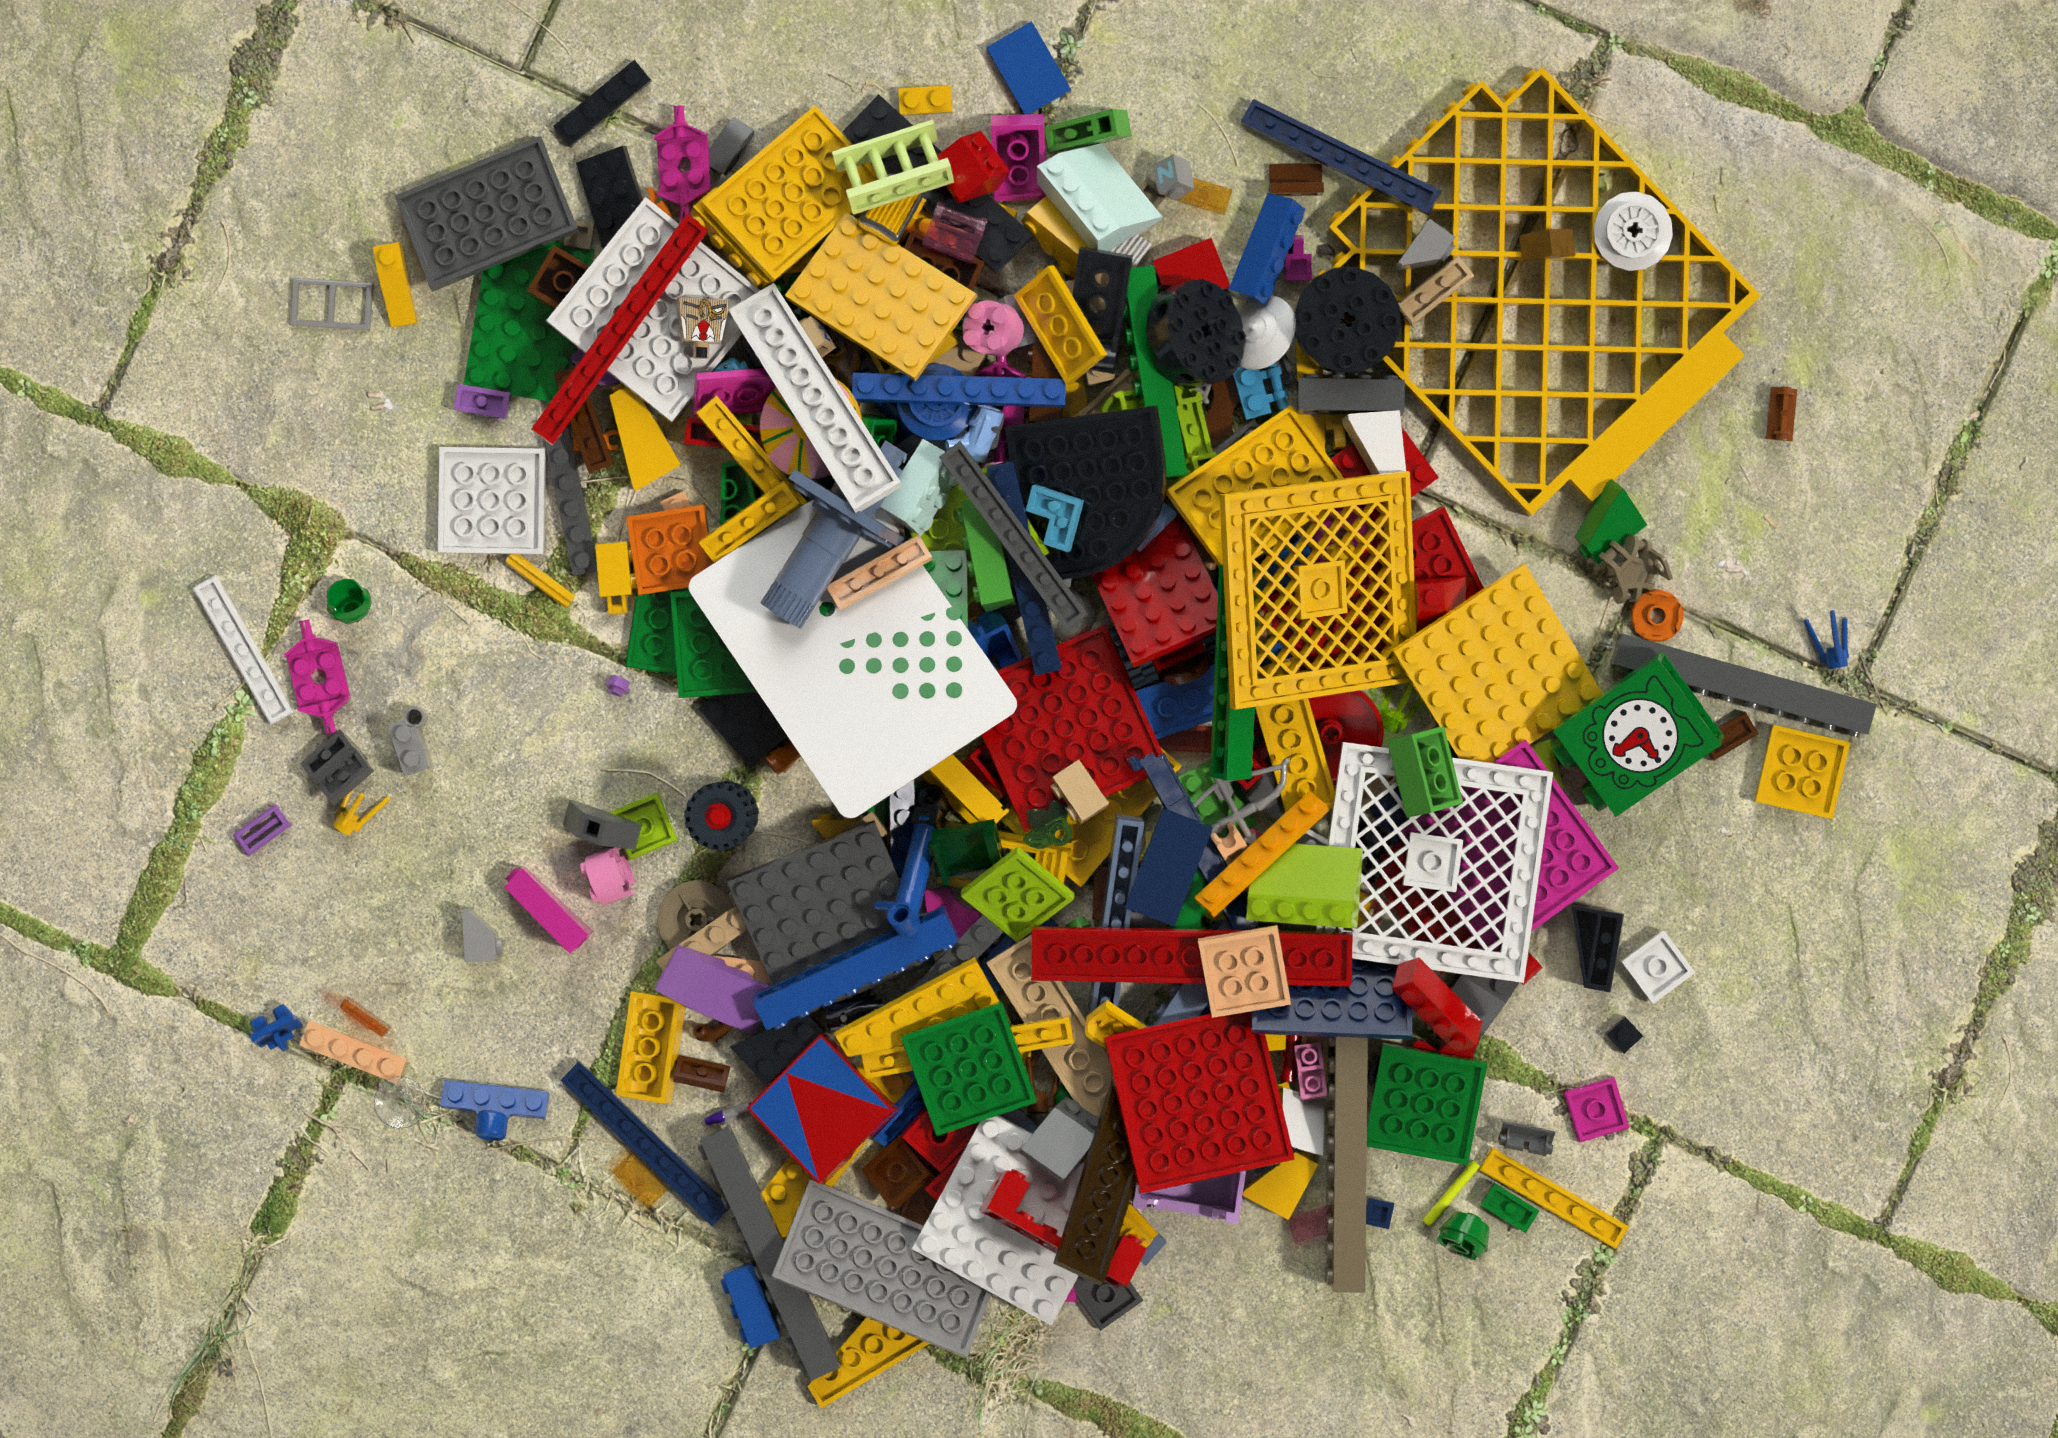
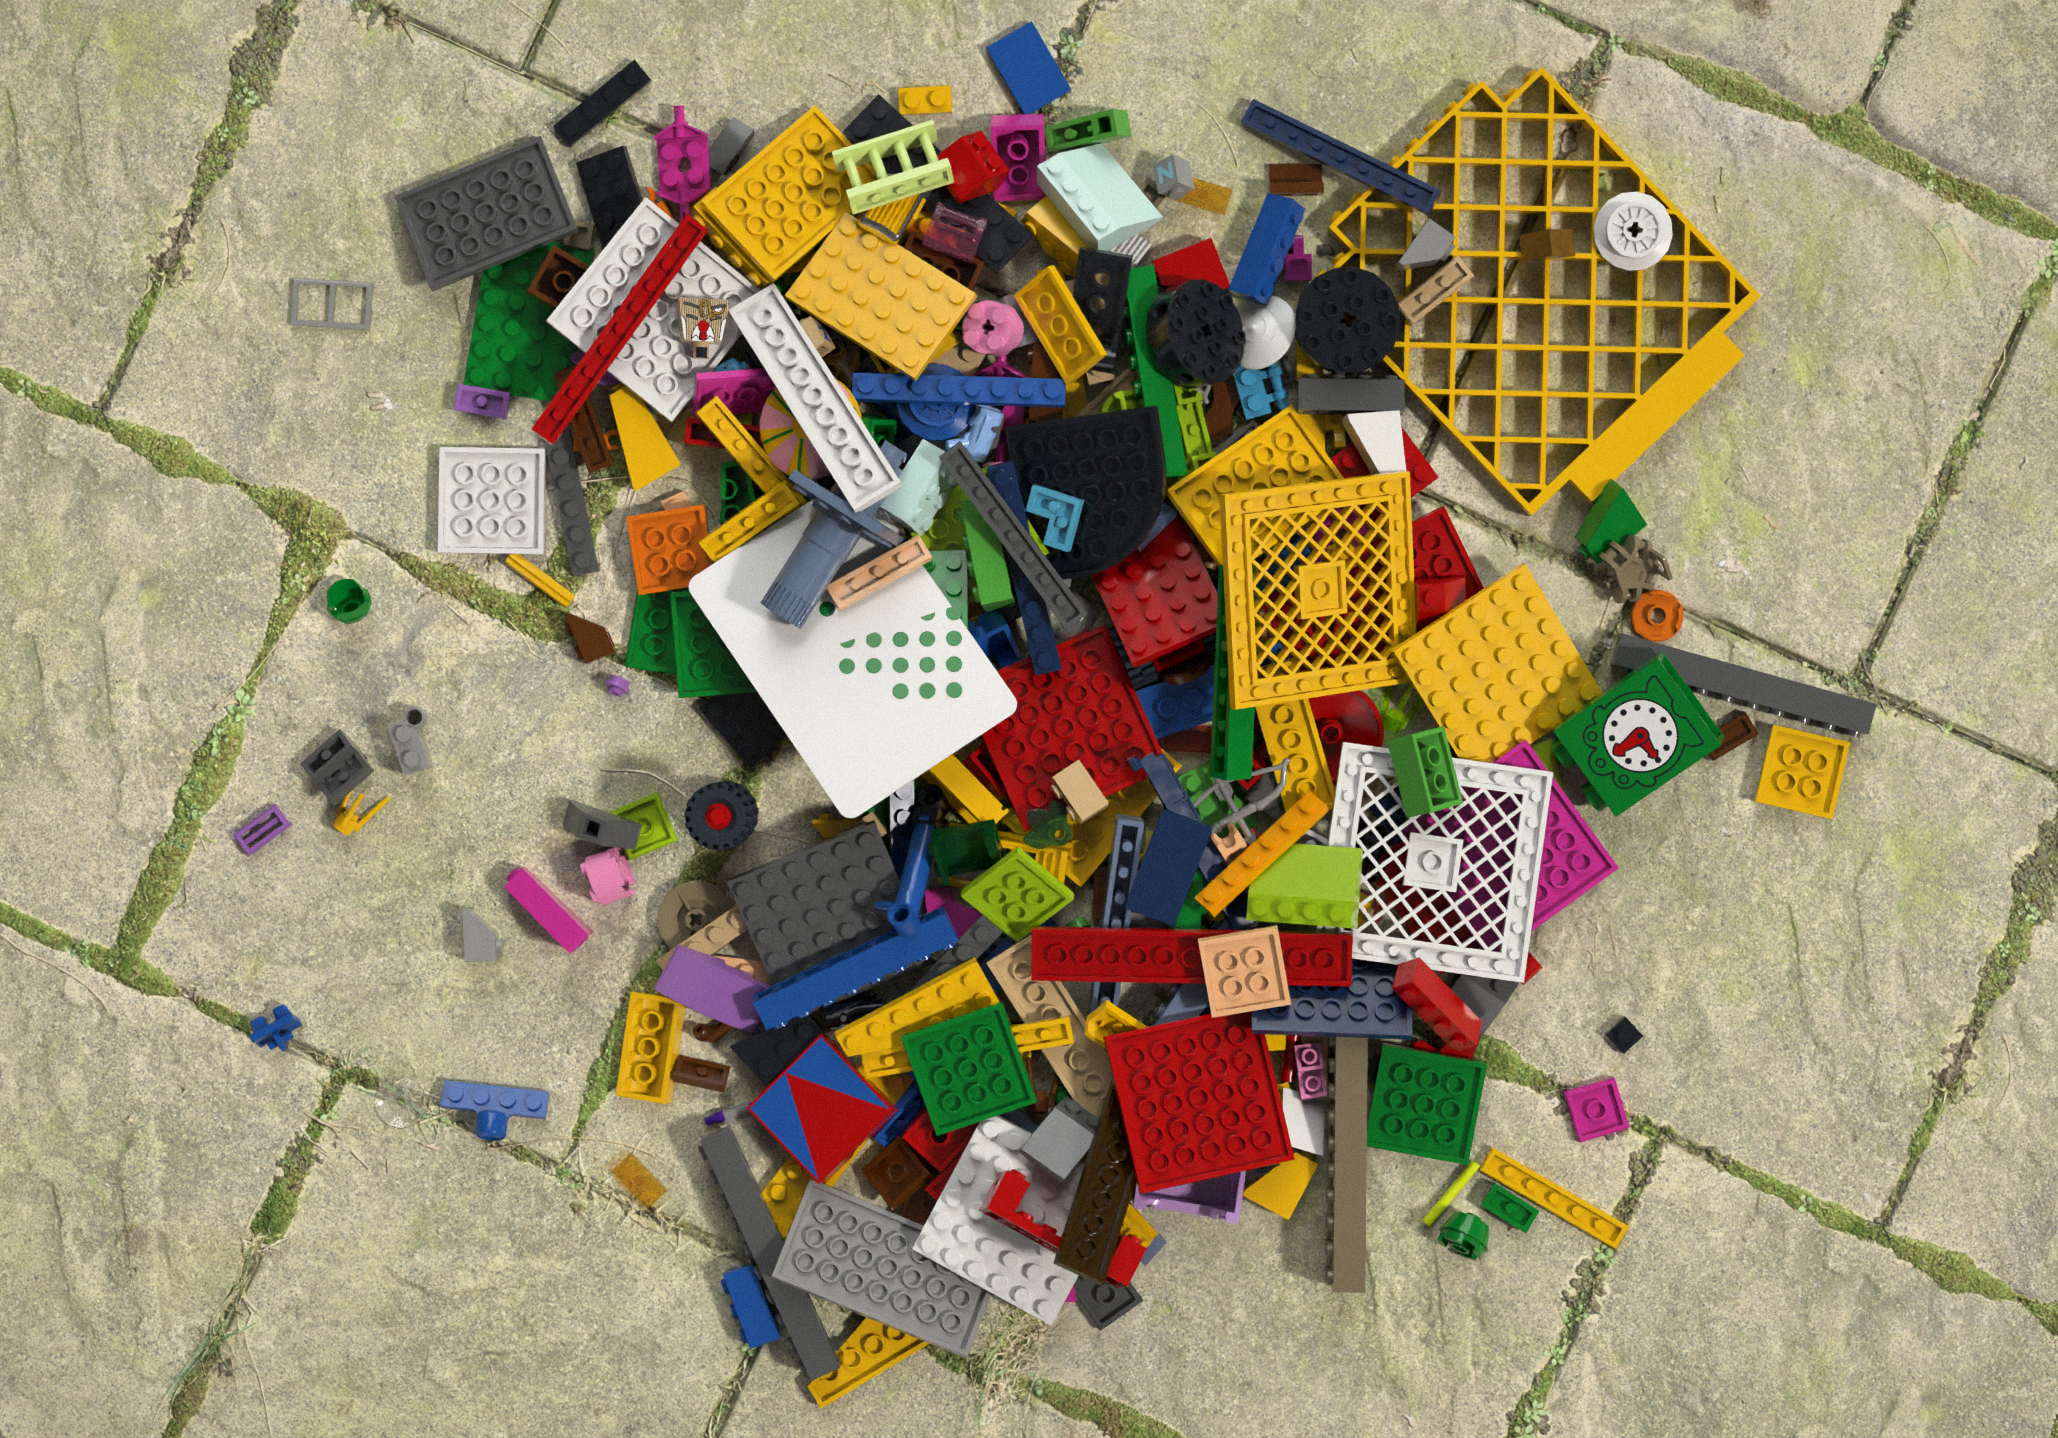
(243, 650): white tile -> none
(306, 658): dark pink plate -> none
(352, 1051): light nougat plate -> none
(365, 1016): clear orange tile -> none
(395, 284): yellow slope -> none
(592, 639): none -> reddish brown slope
(615, 574): yellow brick -> none
(645, 1142): dark blue plate -> none
(783, 758): orange cone -> none
(1309, 1223): clear pink tile -> none
(1379, 1212): dark blue plate -> none
(1516, 1136): dark grey hinge -> none
(1598, 944): black wedge -> none
(1657, 966): white plate -> none
(1781, 413): dark orange hinge -> none
(1836, 655): blue plant -> none

